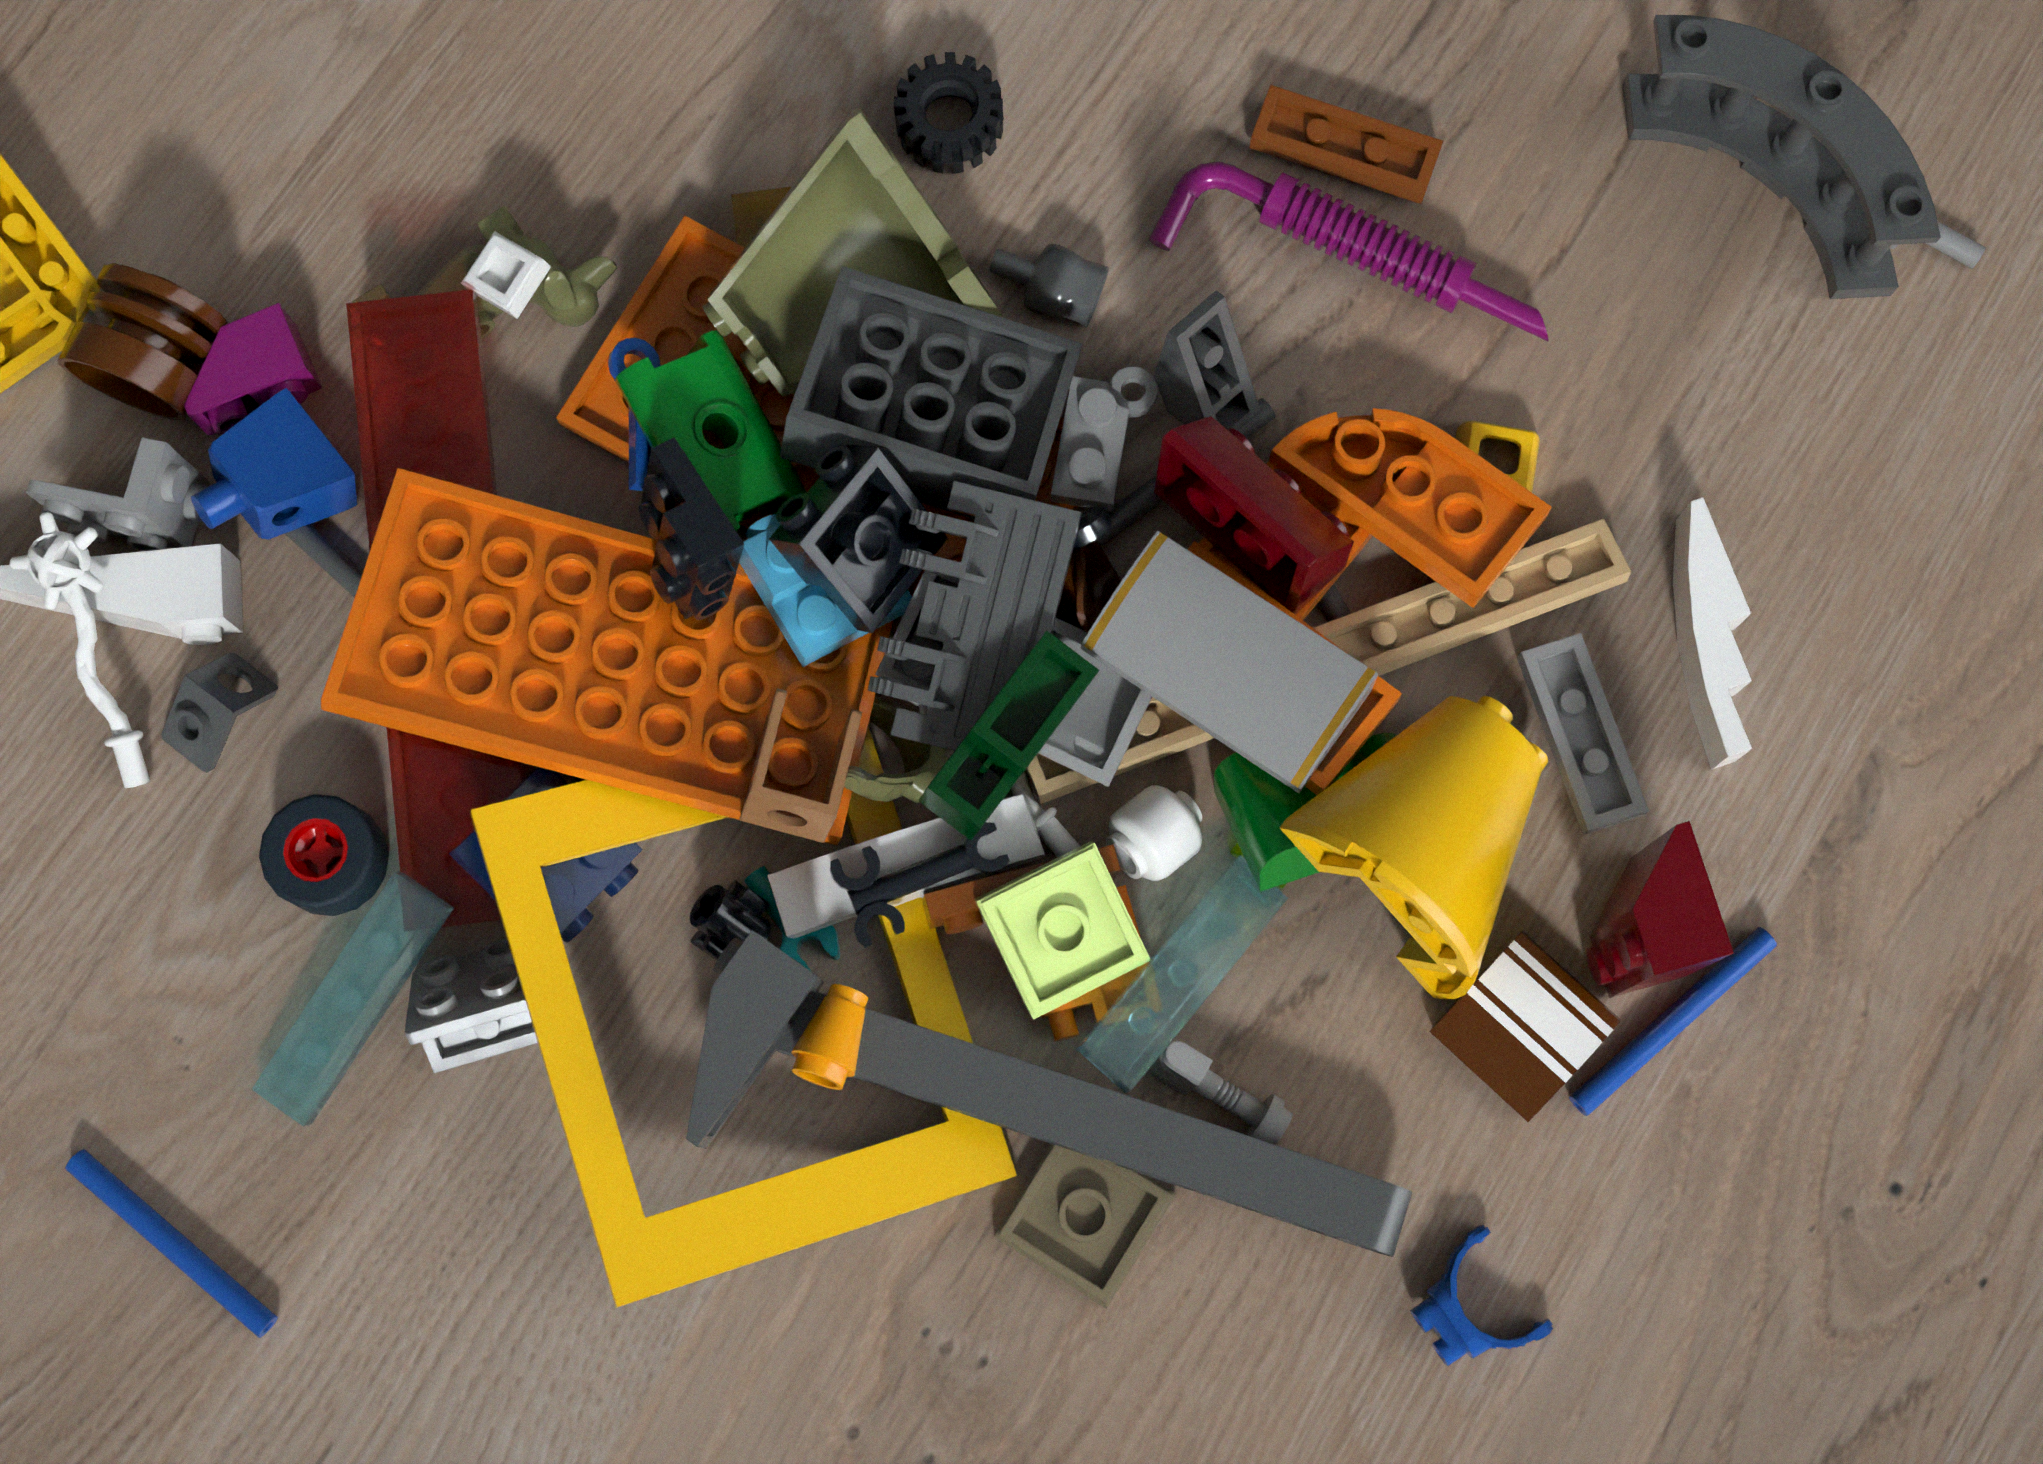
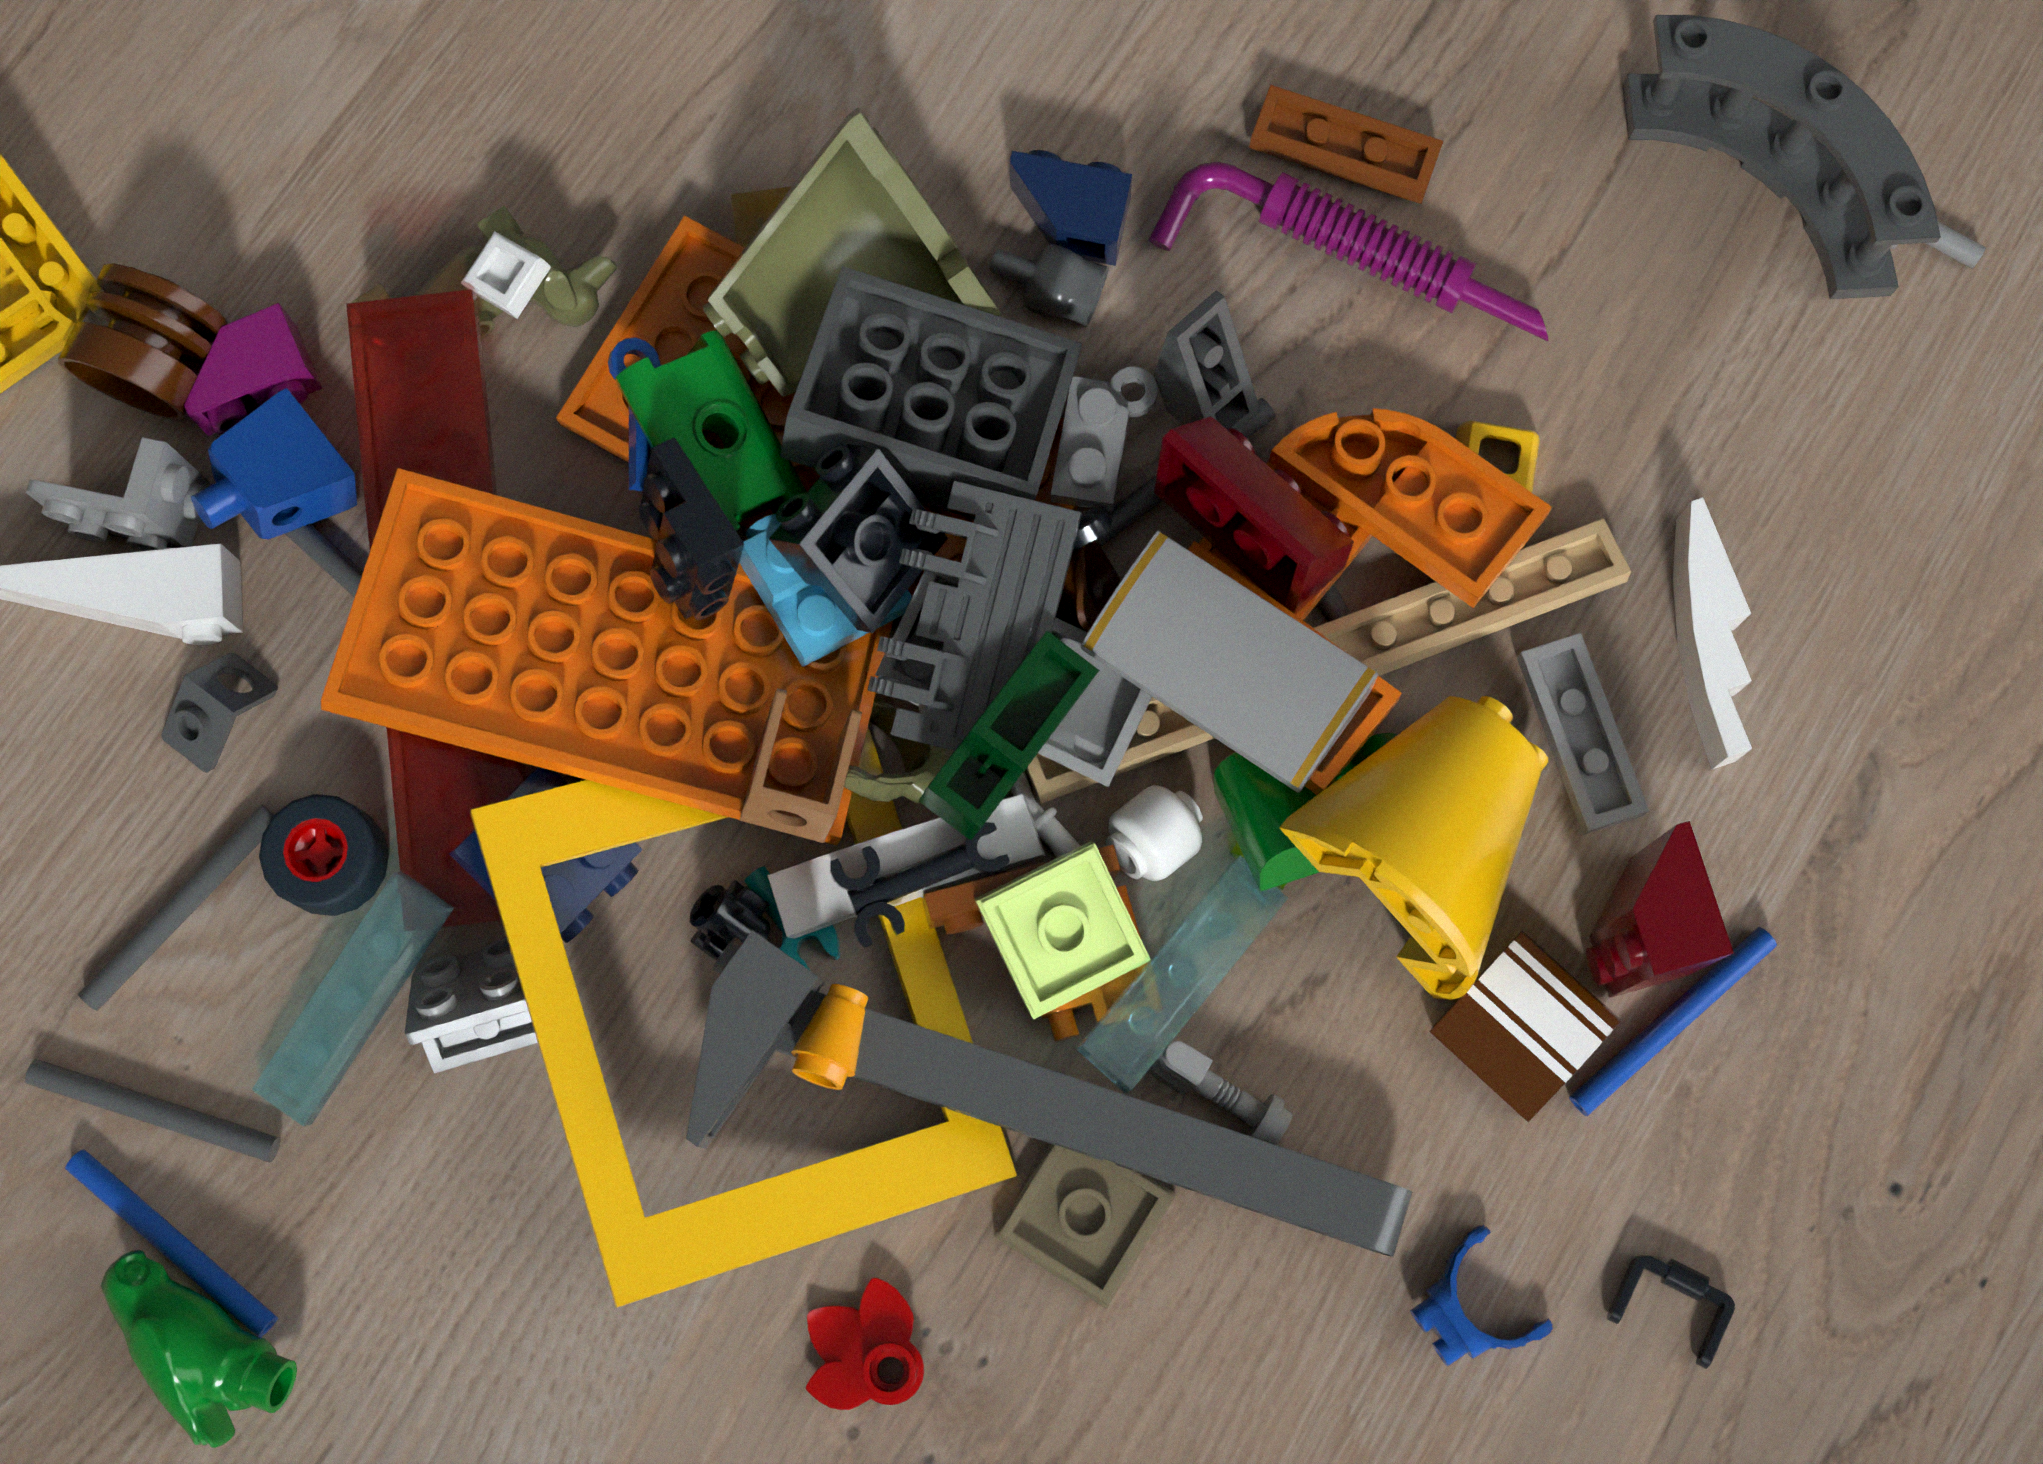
(61, 565): white piece -> none
(152, 1110): none -> dark grey bar
(176, 910): none -> dark grey bar
(193, 1350): none -> green animal
(855, 1345): none -> red plate
(943, 81): black tyre -> none
(1074, 202): none -> dark blue slope
(1685, 1281): none -> black piece

